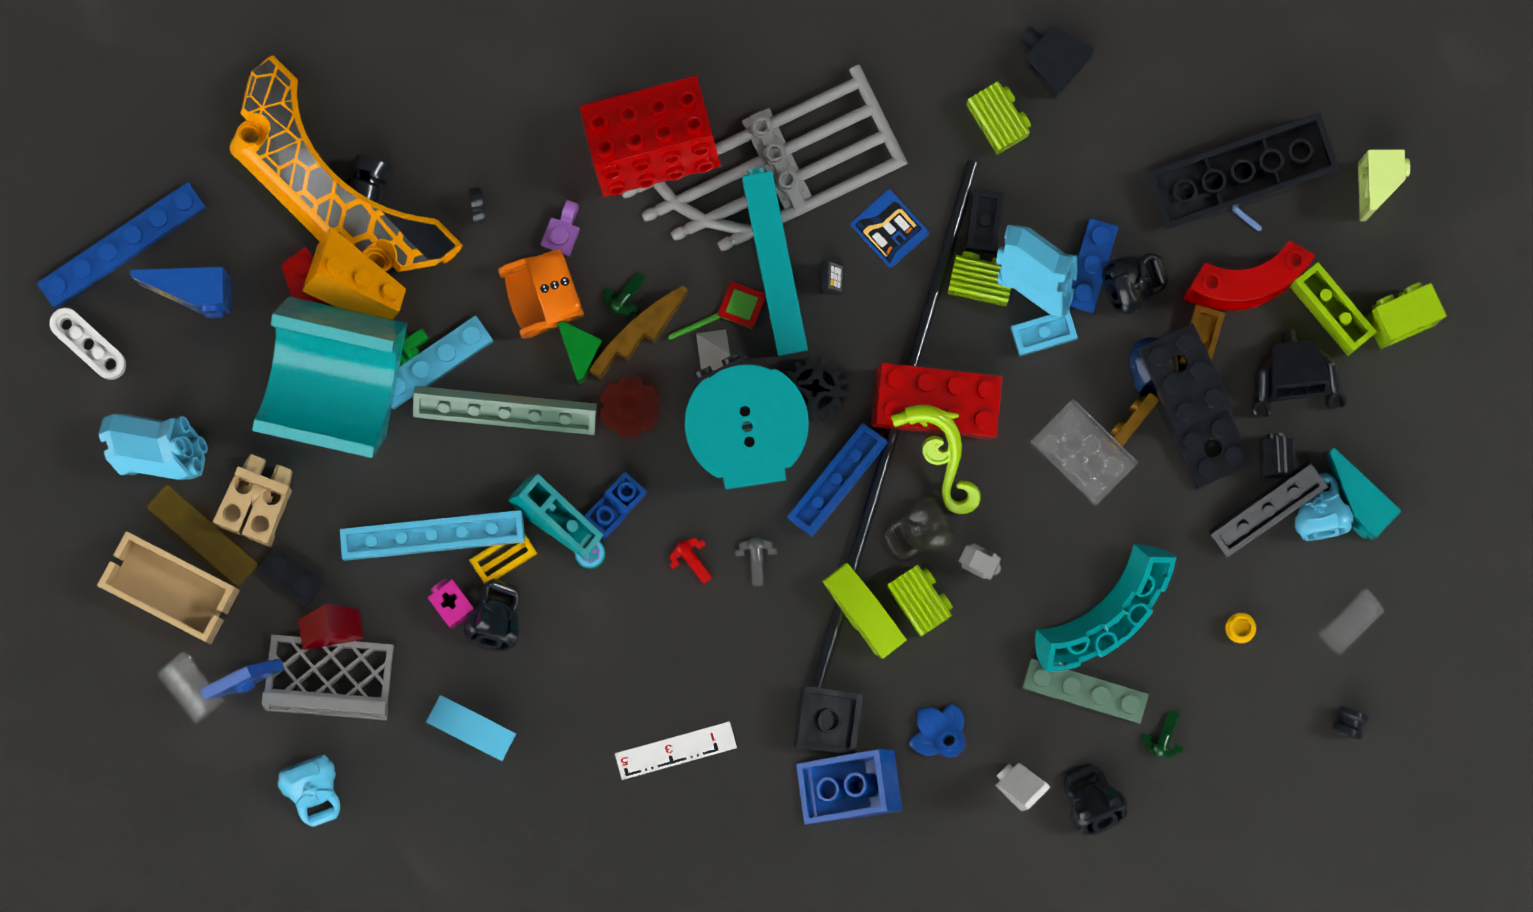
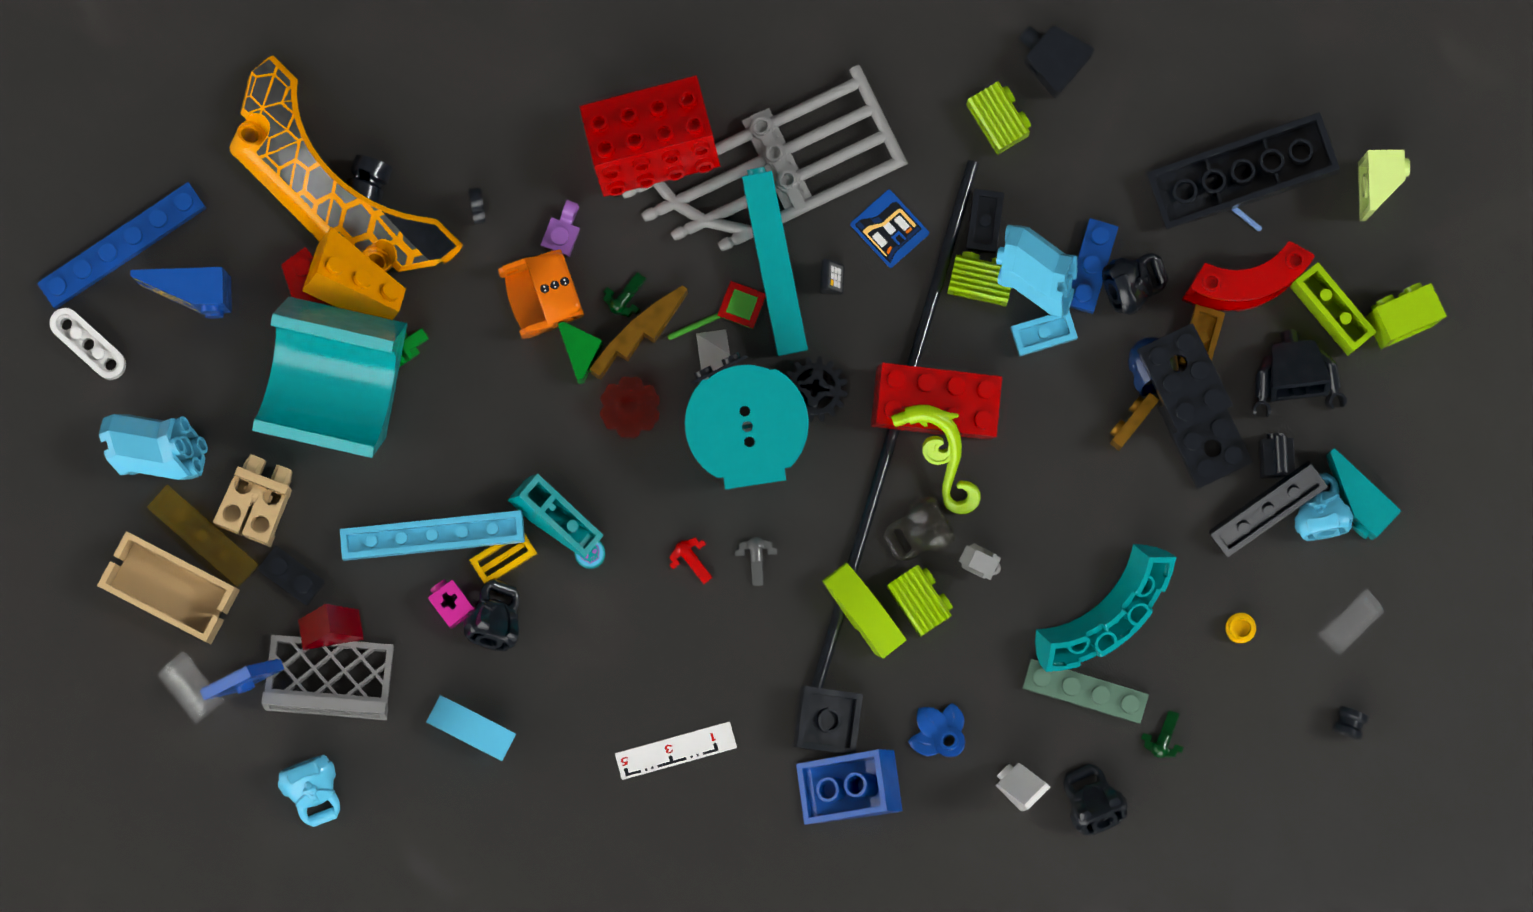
(440, 359): medium azure plate -> none
(504, 410): sand green plate -> none
(615, 504): blue slope -> none
(837, 480): blue plate -> none
(1084, 452): clear plate -> none

